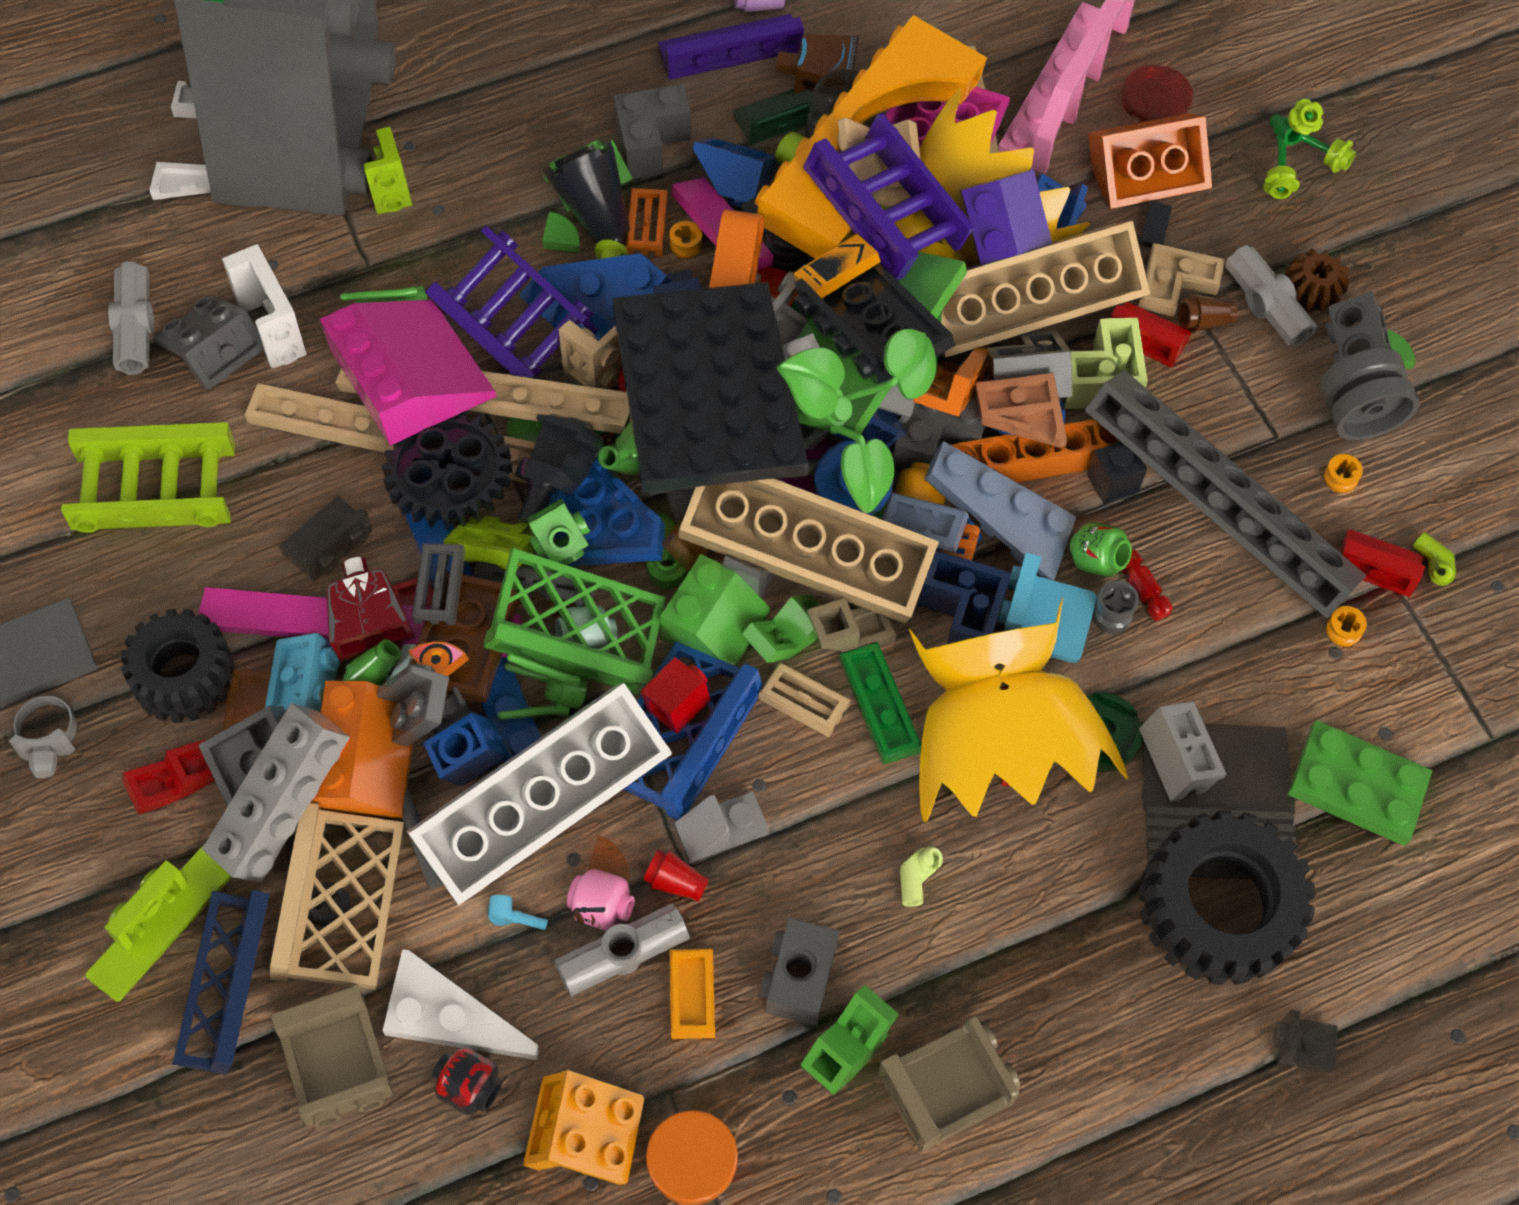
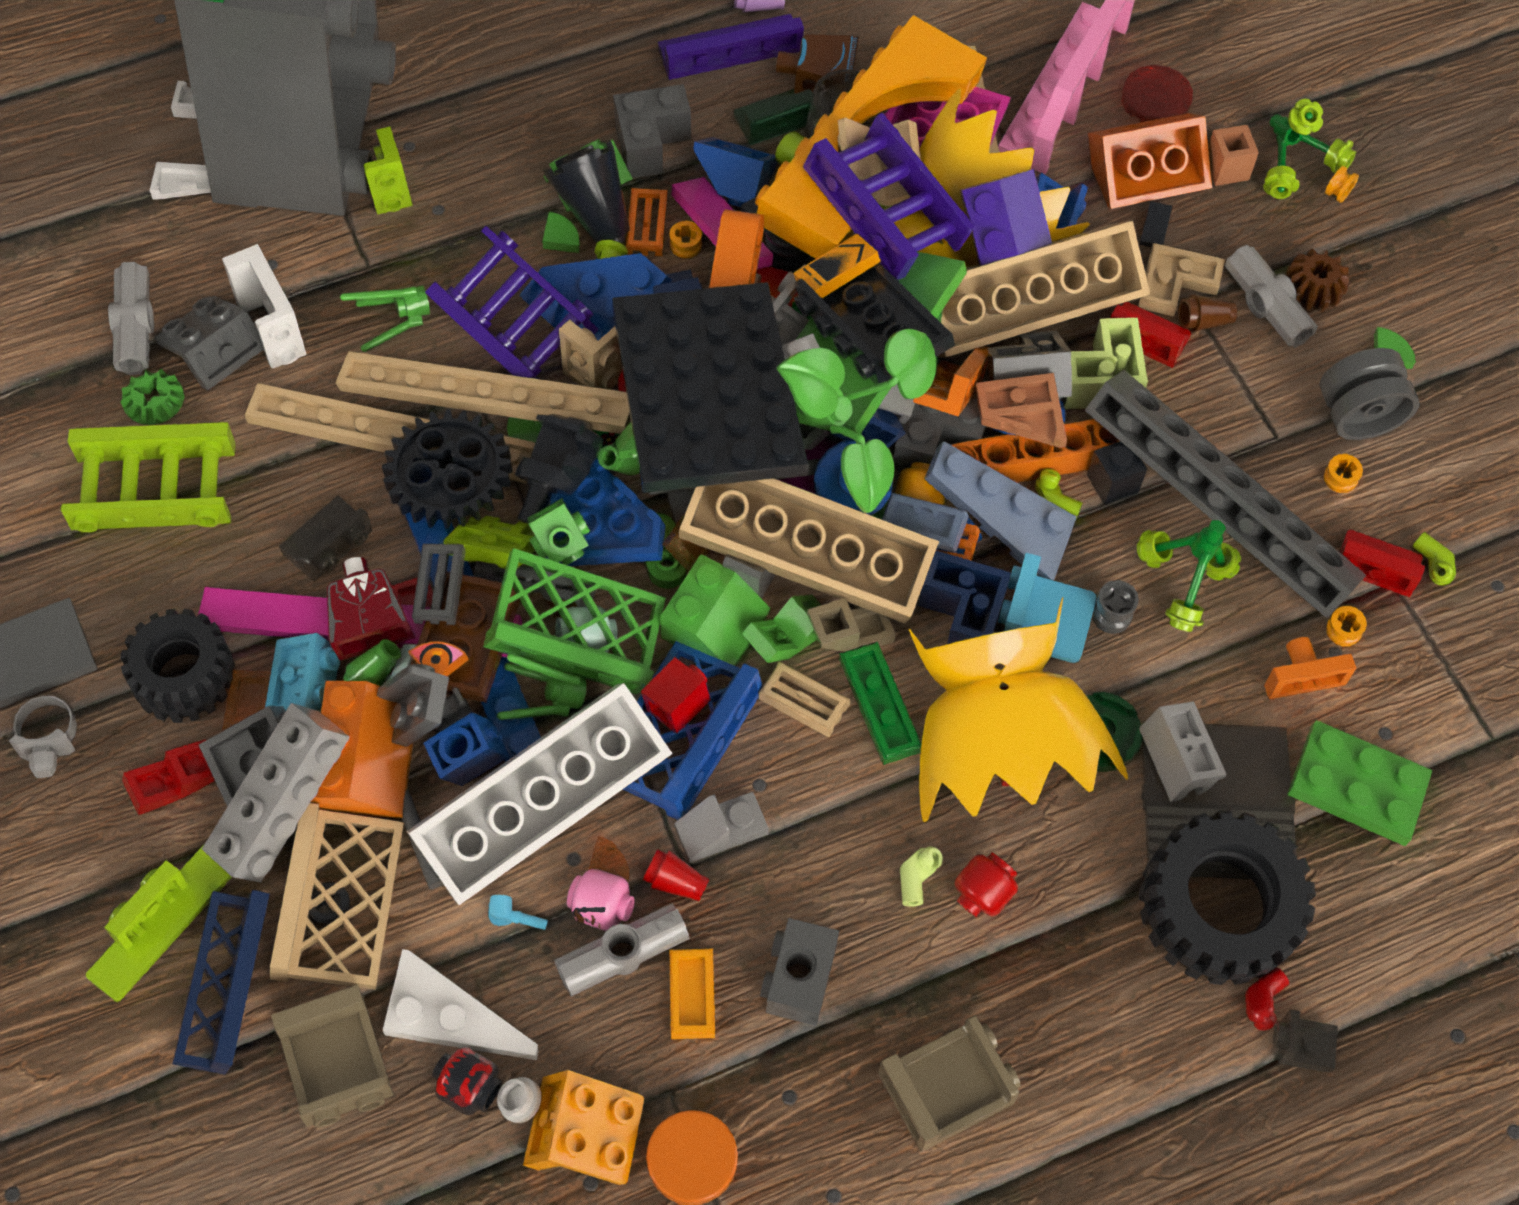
(160, 407): none -> bright green gear
(405, 364): dark pink slope -> none
(519, 1099): none -> white plate
(850, 1041): bright green brick -> none
(986, 885): none -> red head
(1048, 488): none -> lime arm
(1100, 549): bright green head -> none
(1147, 588): red axle -> none
(1213, 555): none -> plant
(1232, 155): none -> nougat brick
(1260, 999): none -> red arm
(1307, 672): none -> orange tile
(1341, 184): none -> light orange bush
(1366, 335): dark grey brick -> none

